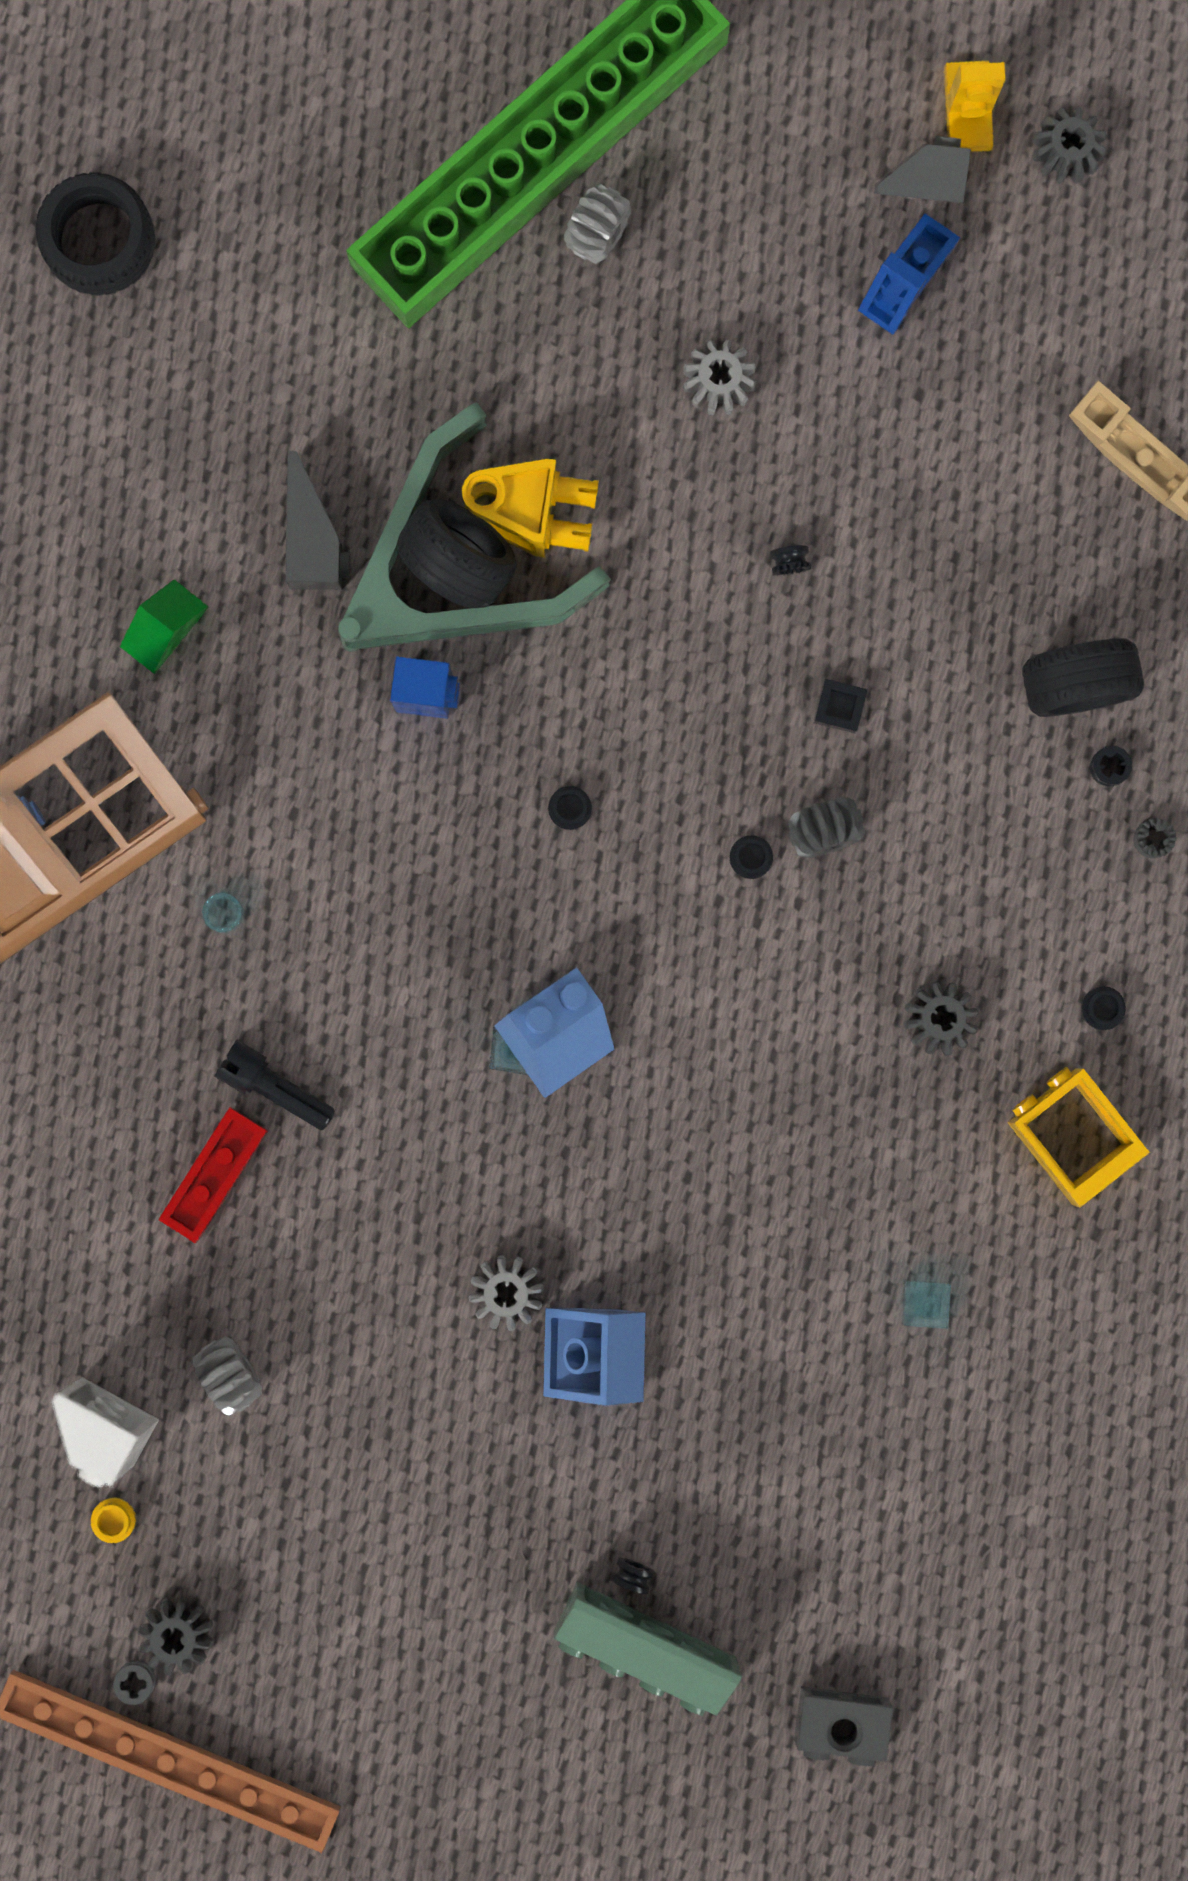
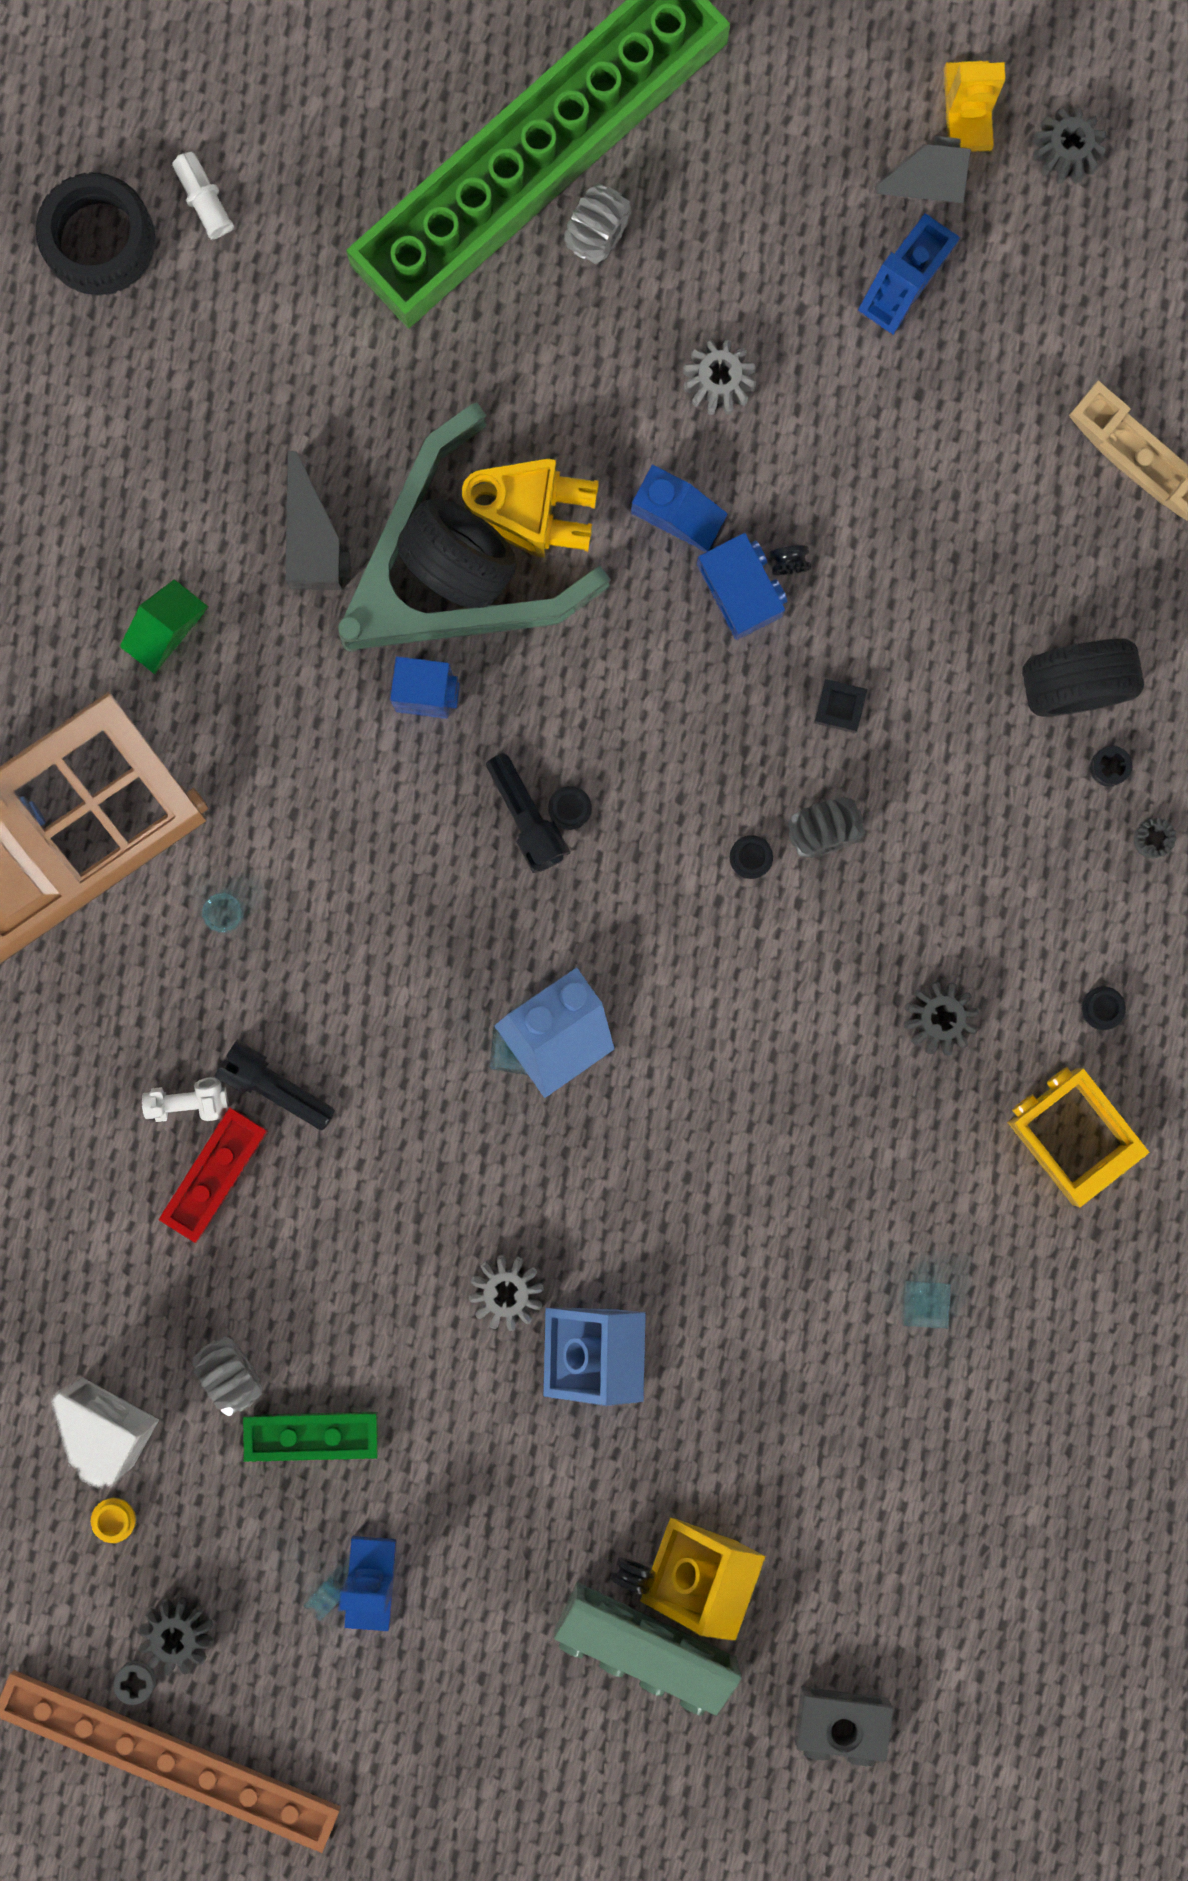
(202, 195): none -> white axle
(208, 1098): none -> white bar
(310, 1436): none -> green plate
(324, 1598): none -> clear light blue bush
(369, 1584): none -> blue bracket
(539, 839): none -> black piece
(678, 508): none -> blue slope
(703, 1580): none -> yellow slope
(742, 586): none -> blue brick

